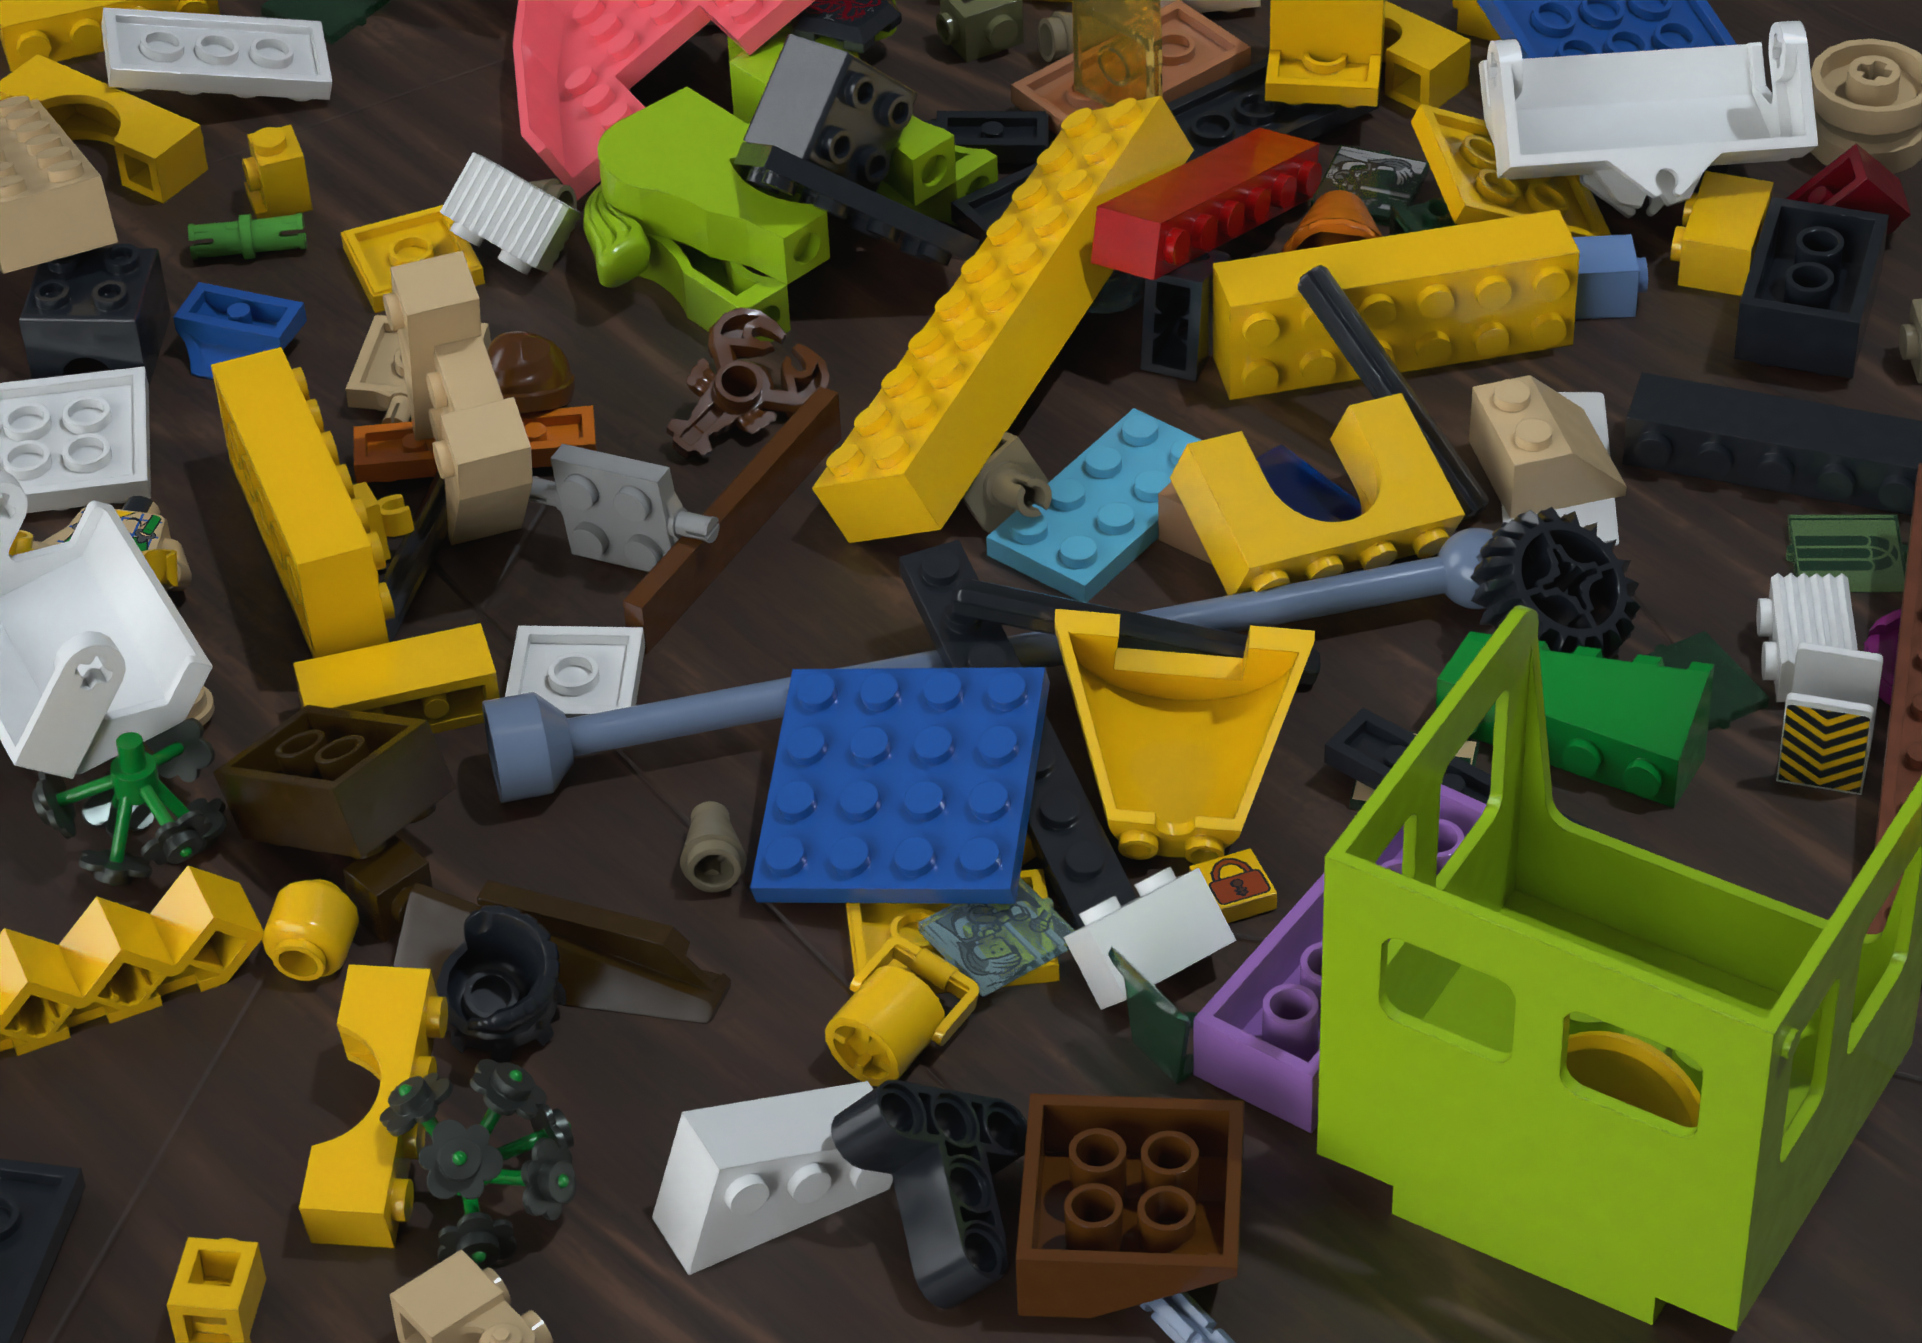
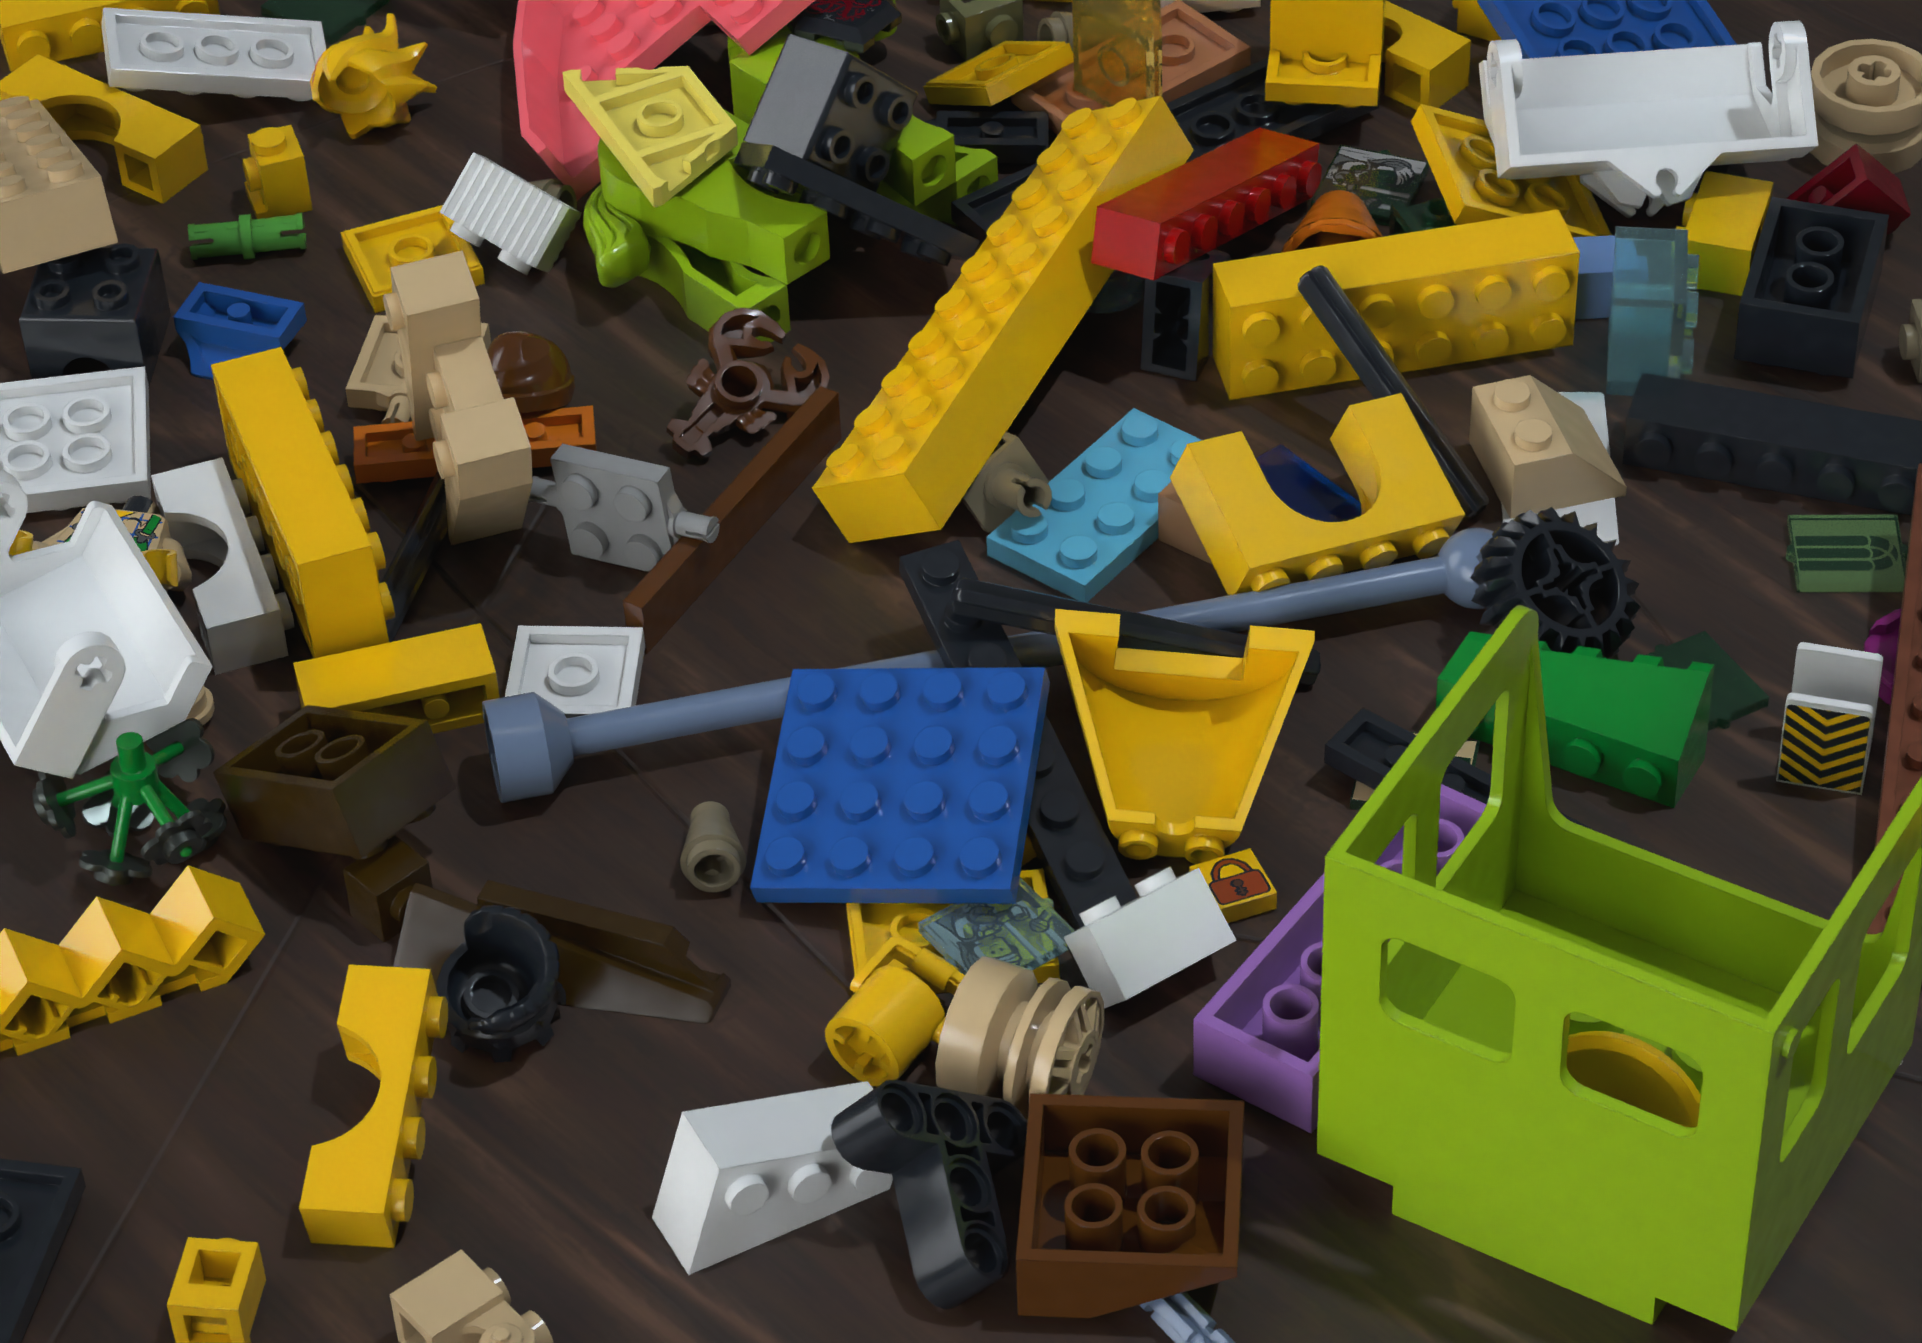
(237, 605): none -> white arch
(310, 929): yellow head -> none
(369, 79): none -> yellow hair
(386, 516): yellow tile -> none
(465, 1163): pearl dark grey plant -> none
(656, 125): none -> light yellow wing
(998, 73): none -> yellow tile
(1017, 1037): none -> tan wheel
(1156, 1022): clear green piece -> none
(1650, 307): none -> clear light blue brick
(1798, 612): white brick -> none

